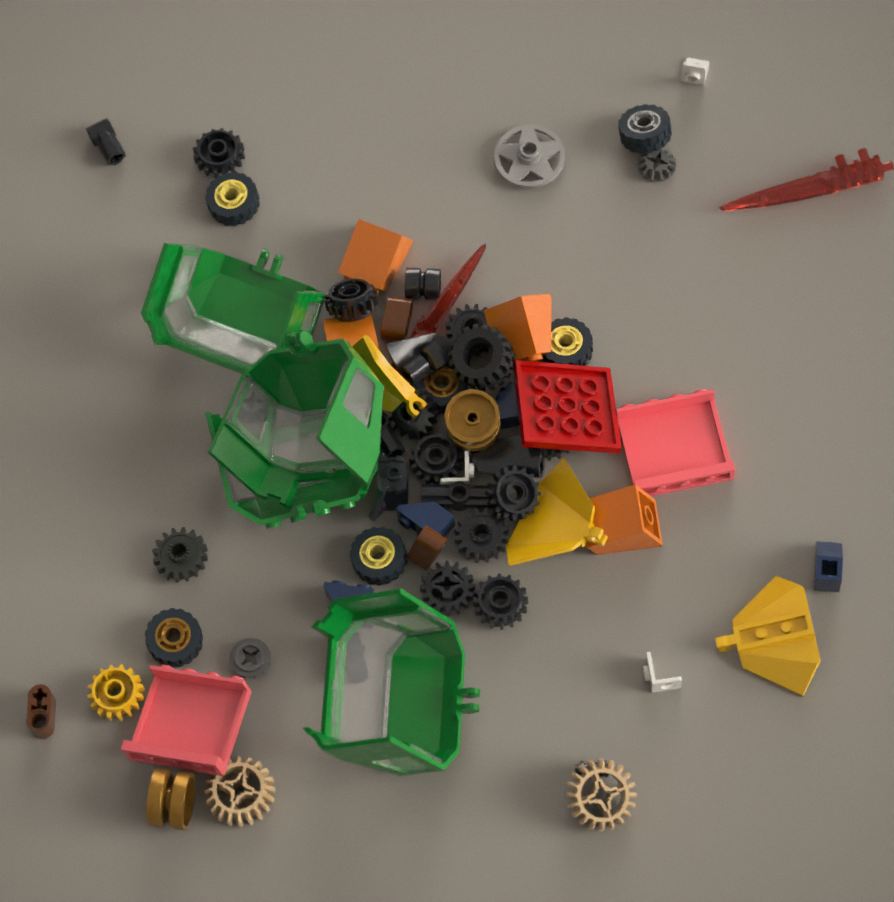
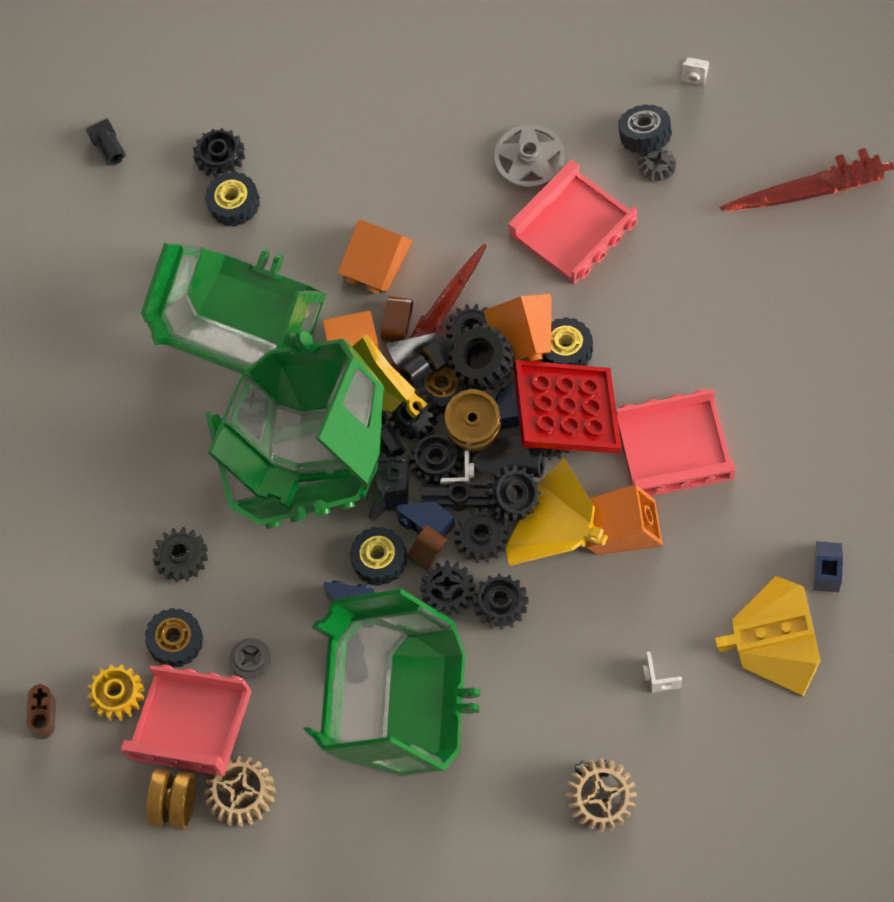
(351, 300): black gear -> none
(422, 283): black wheel -> none
(571, 223): none -> coral panel

